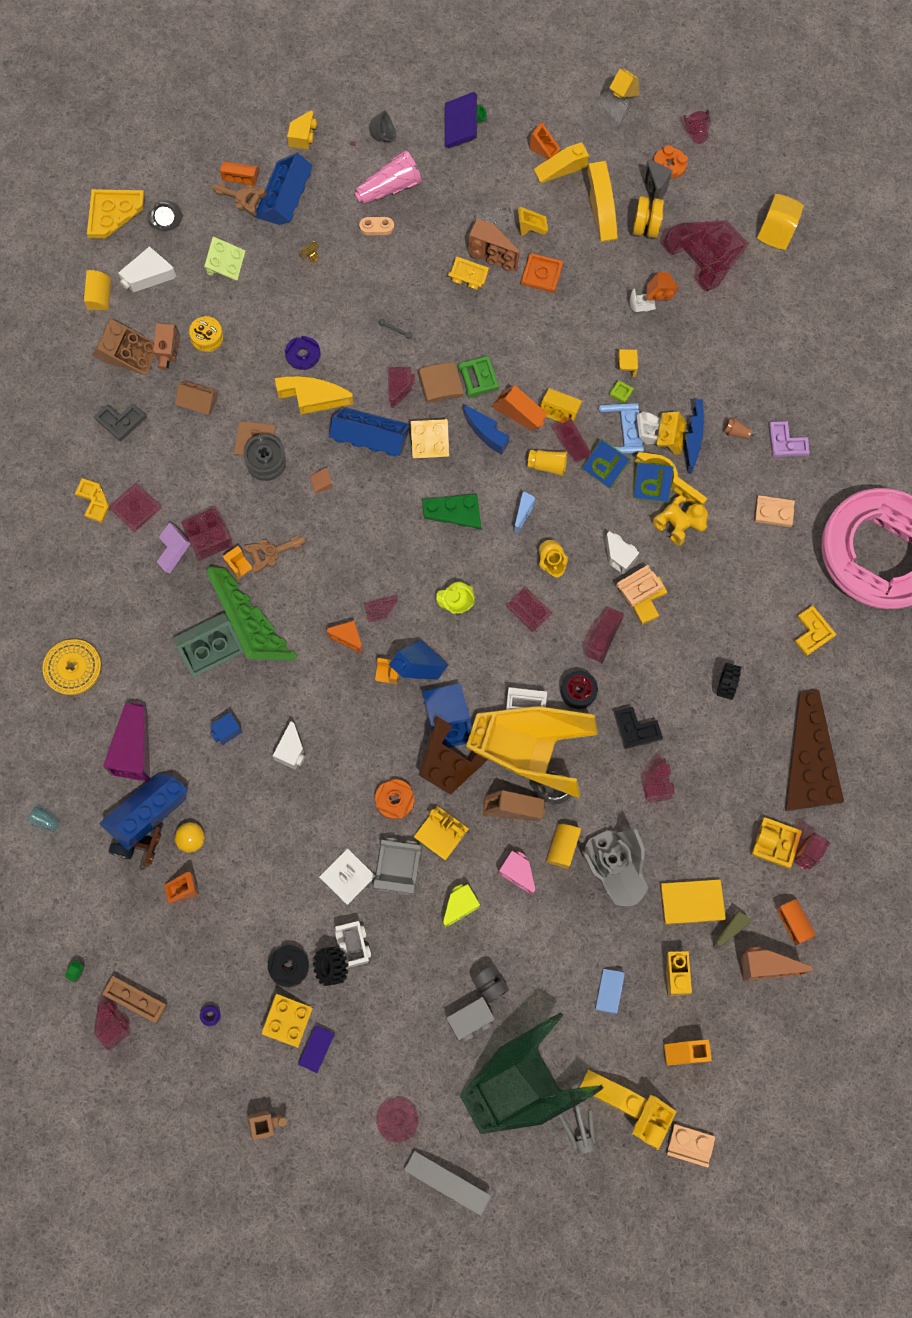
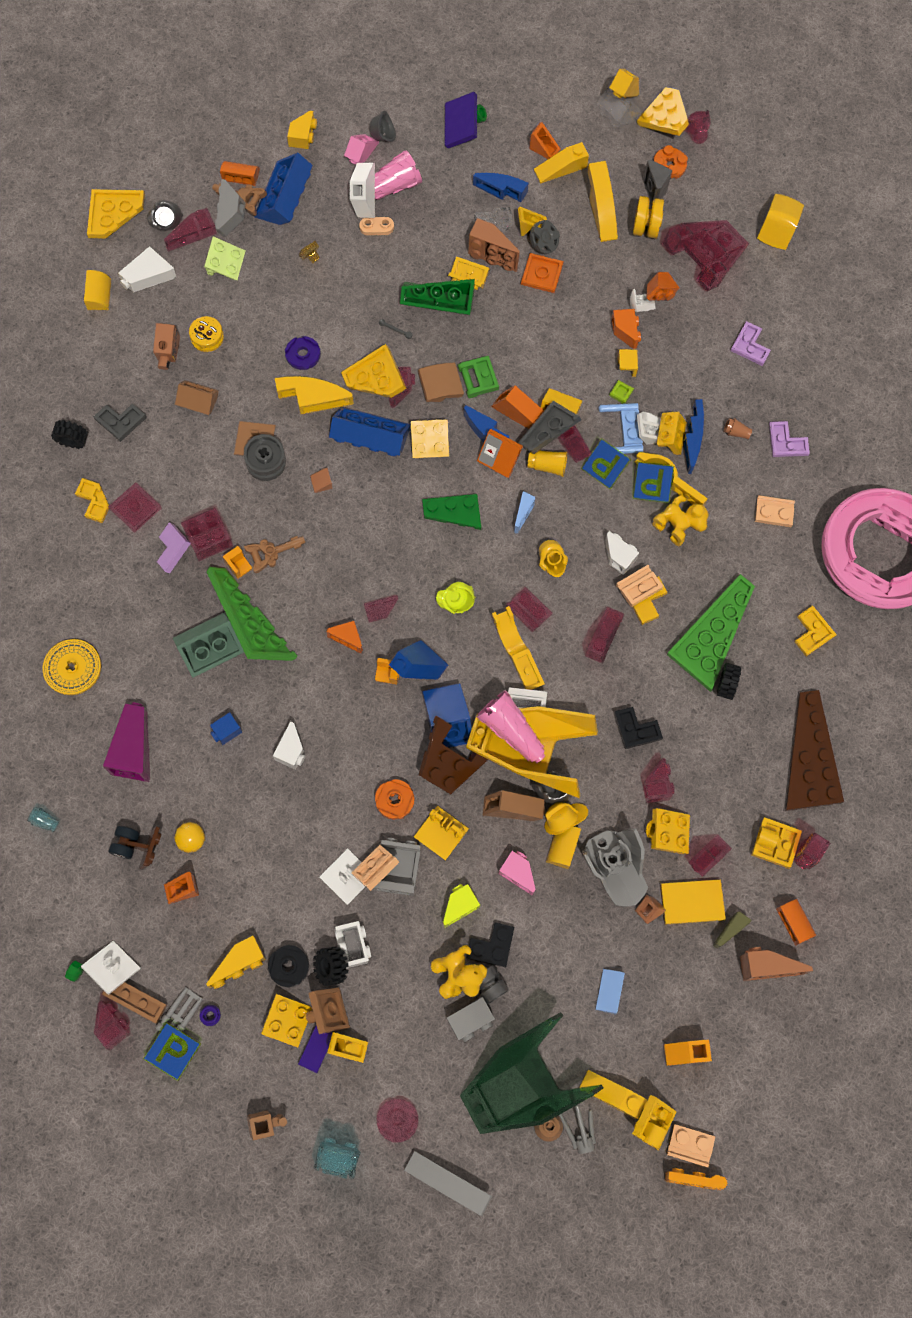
(69, 434): none -> black tyre
(110, 967): none -> white piece
(124, 348): medium nougat slope -> none
(144, 809): blue slope -> none
(166, 1017): none -> light grey piece
(172, 1051): none -> blue piece
(192, 229): none -> clear pink slope
(230, 209): none -> light grey slope
(240, 958): none -> yellow slope
(327, 1011): none -> medium nougat tile
(336, 1158): none -> clear light blue brick
(347, 1047): none -> yellow slope
(360, 148): none -> bright pink slope
(363, 190): none -> white slope
(375, 374): none -> yellow plate
(375, 867): none -> light nougat plate
(444, 296): none -> green wedge
(459, 974): none -> yellow animal
(497, 950): none -> black plate
(499, 453): none -> orange tile
(501, 185): none -> blue slope
(510, 724): none -> bright pink cone
(517, 650): none -> yellow piece
(544, 1131): none -> medium nougat cone
(545, 237): none -> dark grey wheel
(549, 426): none -> dark grey wing
(564, 816): none -> yellow piece
(583, 681): wheel -> none
(625, 326): none -> orange slope
(649, 909): none -> nougat slope
(665, 113): none -> yellow plate
(669, 831): none -> yellow plate
(678, 973): yellow slope -> none
(697, 1179): none -> light orange hinge
(709, 639): none -> bright green wing
(709, 855): none -> clear pink slope
(746, 346): none -> lavender tile

